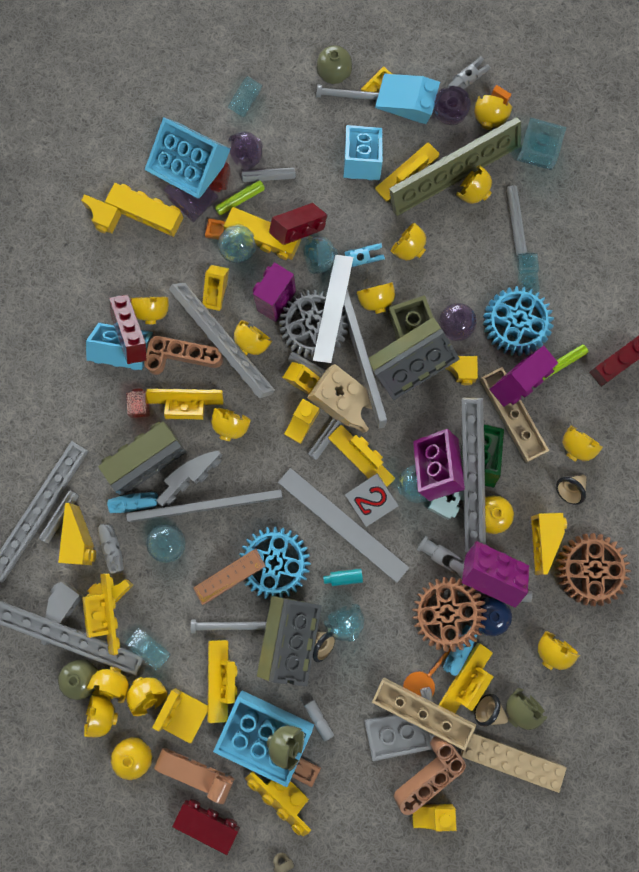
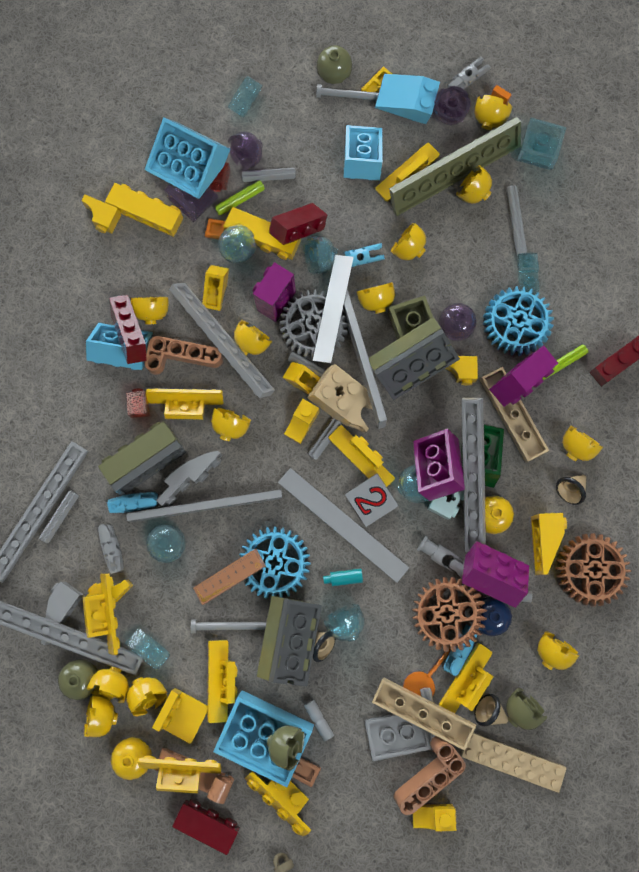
(76, 543): yellow slope -> none
(179, 775): none -> yellow bracket

